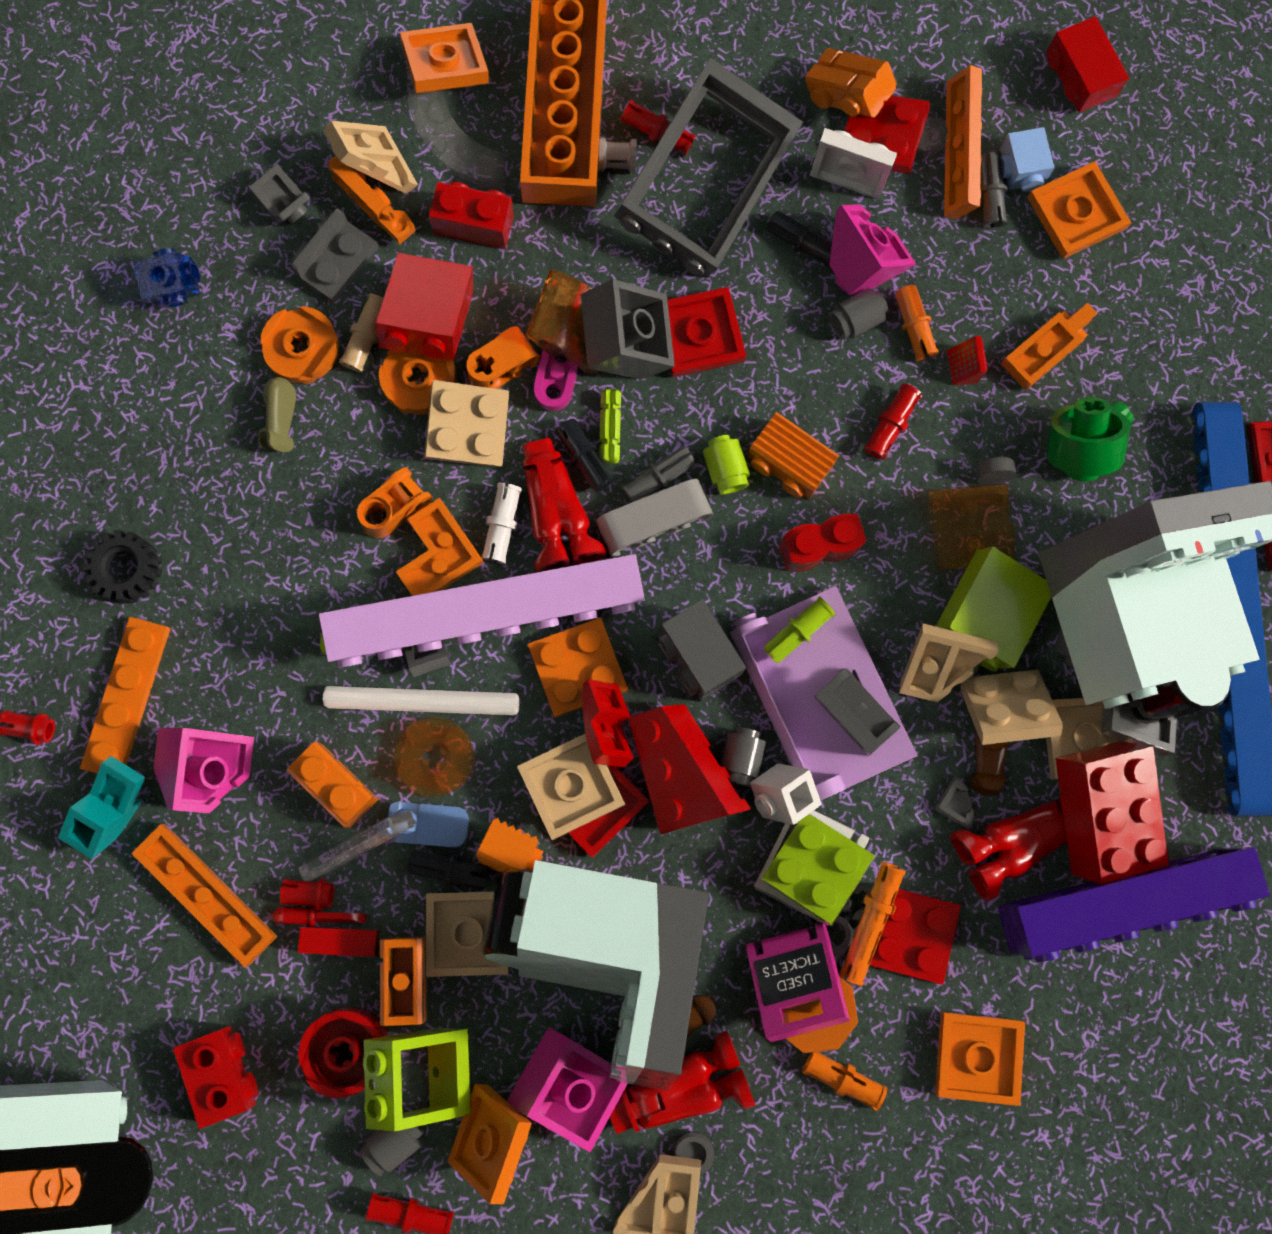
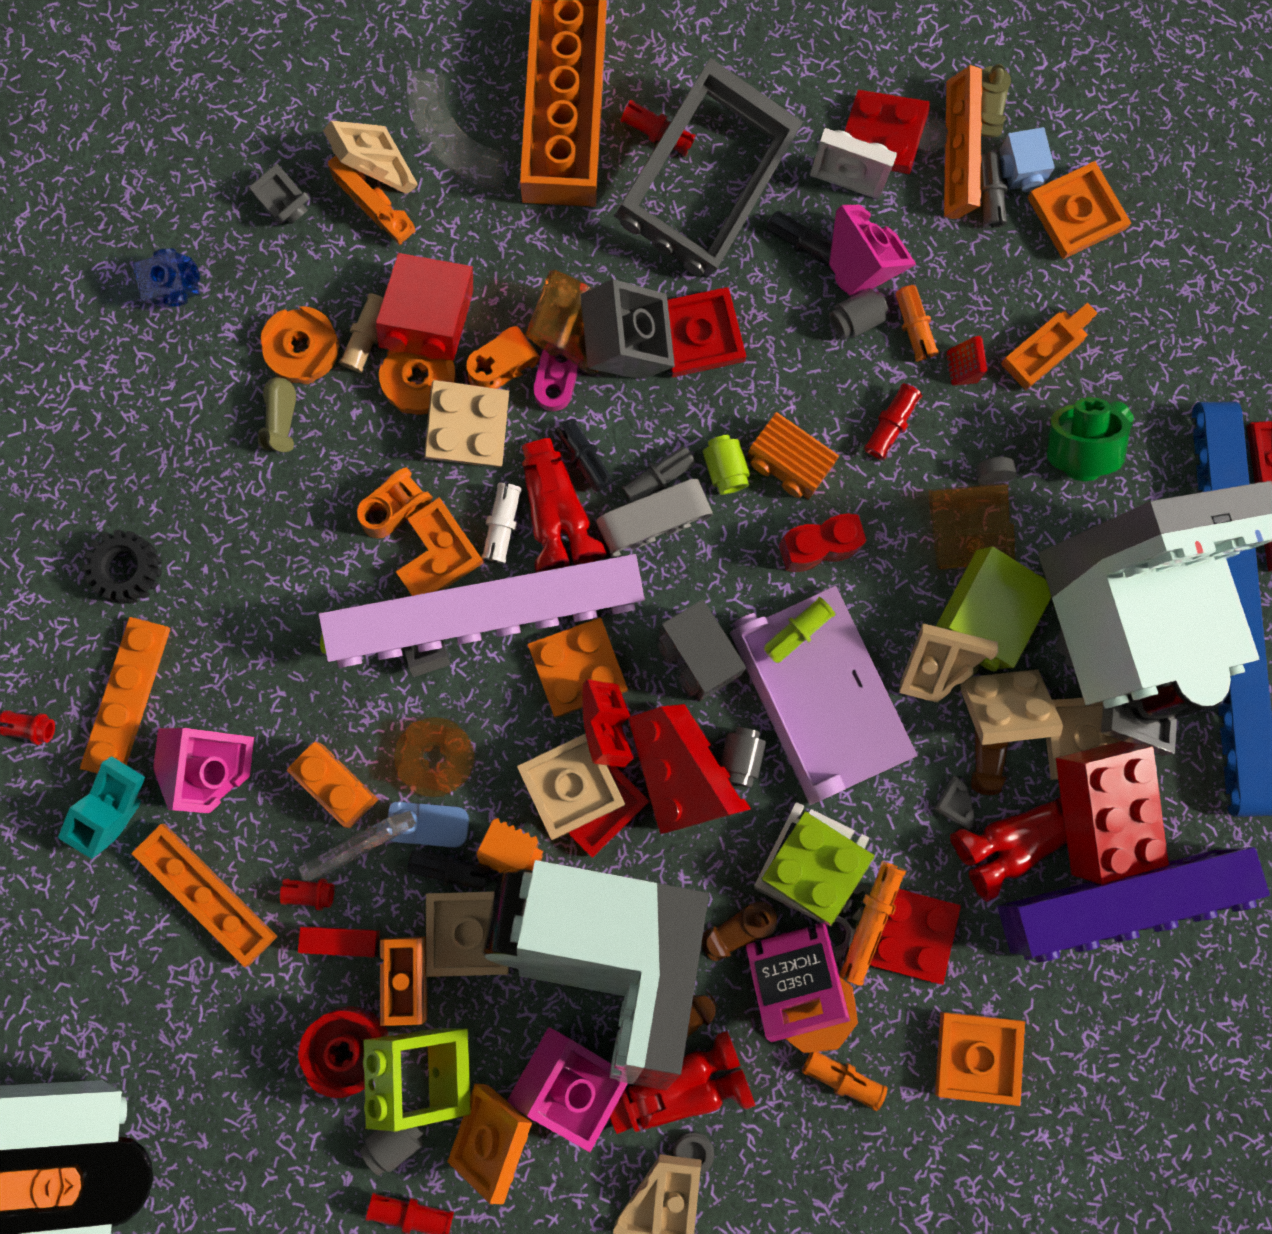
(216, 1076): red brick -> none
(311, 916): red piece -> none
(333, 256): dark grey bracket -> none
(421, 700): white axle -> none
(444, 58): orange plate -> none
(471, 214): red brick -> none
(610, 426): lime axle -> none
(617, 155): light grey bush -> none
(745, 927): none -> reddish brown piece
(785, 793): white brick -> none
(850, 82): orange brick -> none
(857, 712): dark grey hinge -> none
(993, 100): none -> olive piece
(1086, 64): red brick -> none

